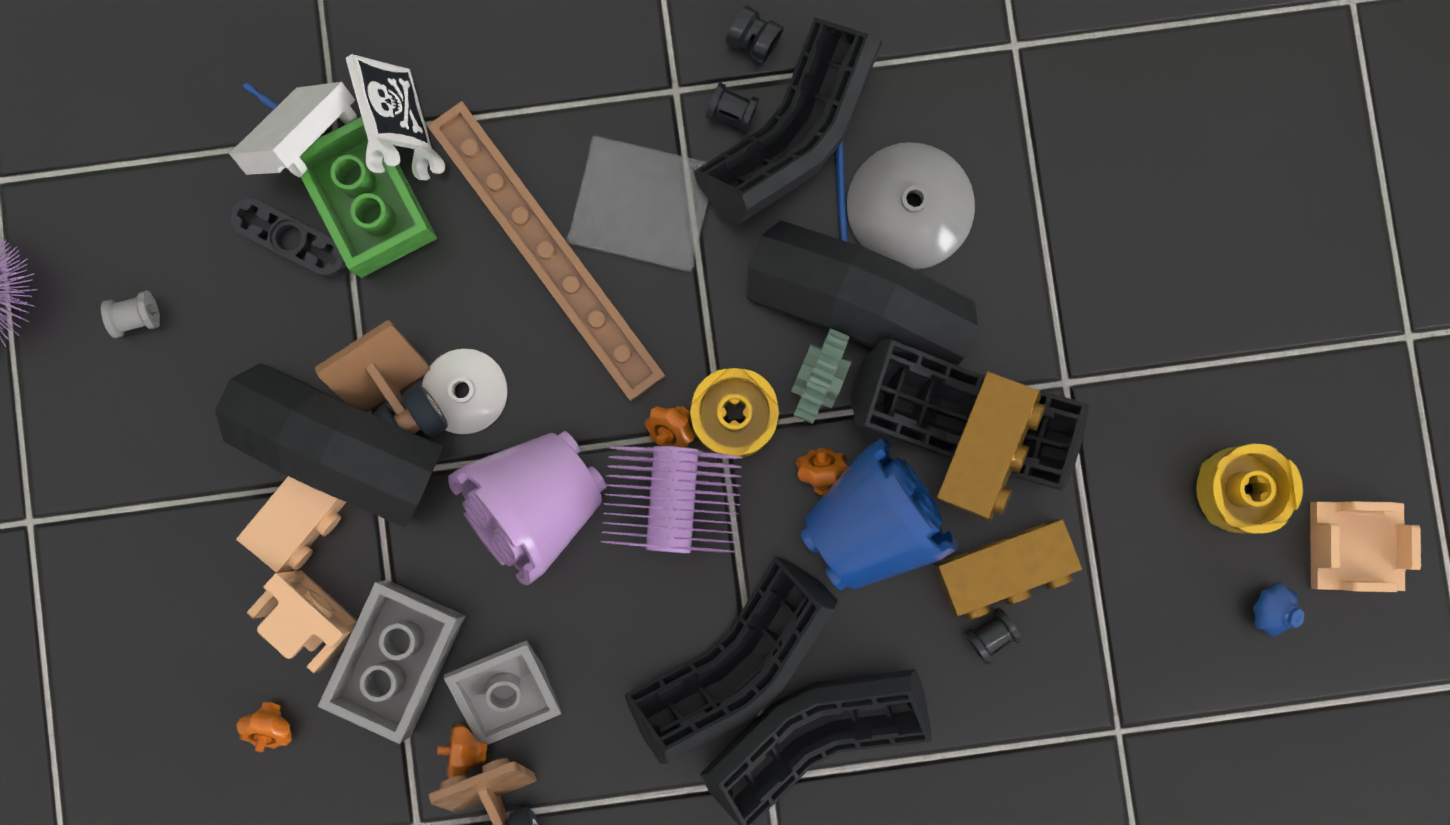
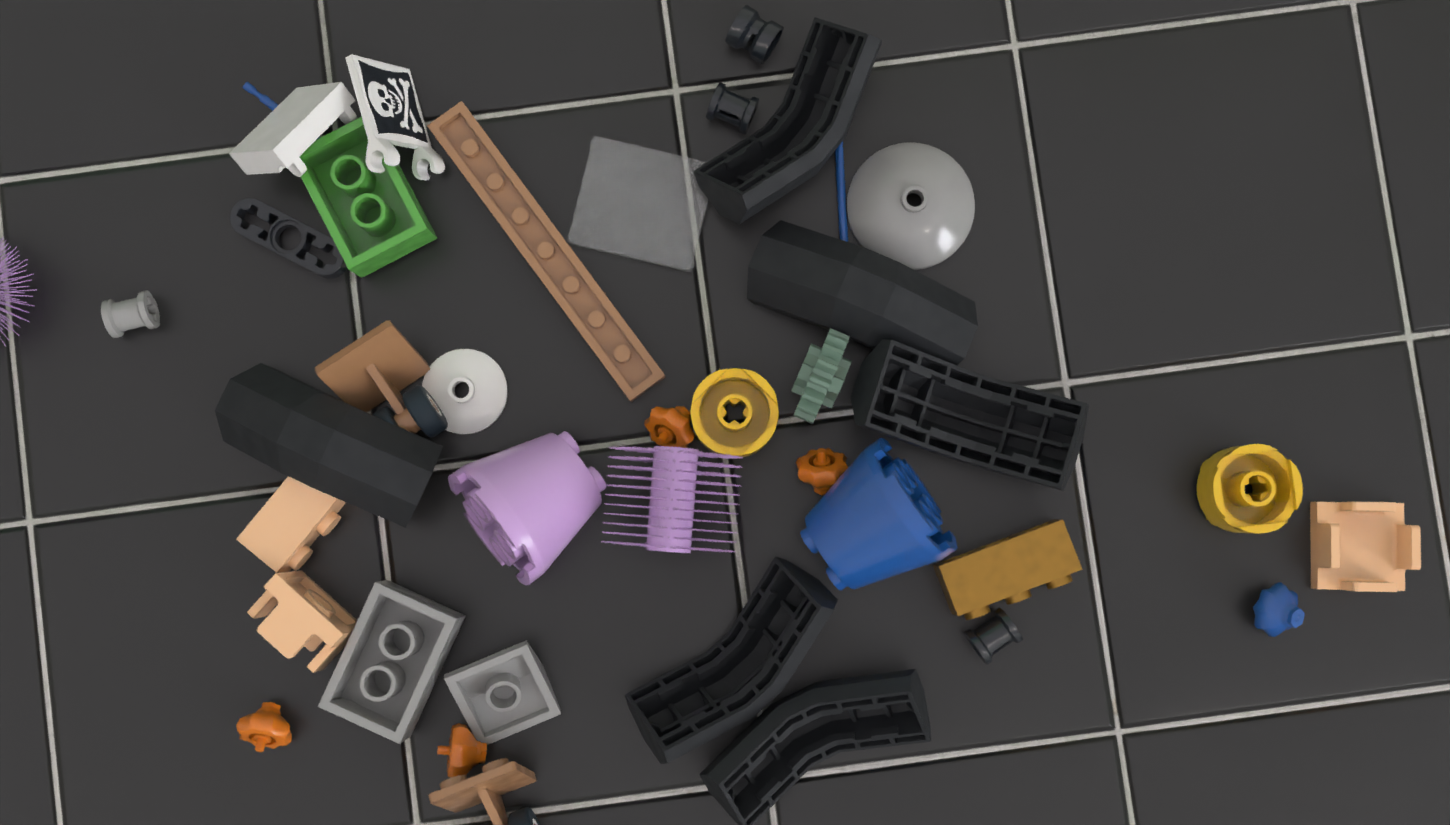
(991, 447): pearl gold brick -> none

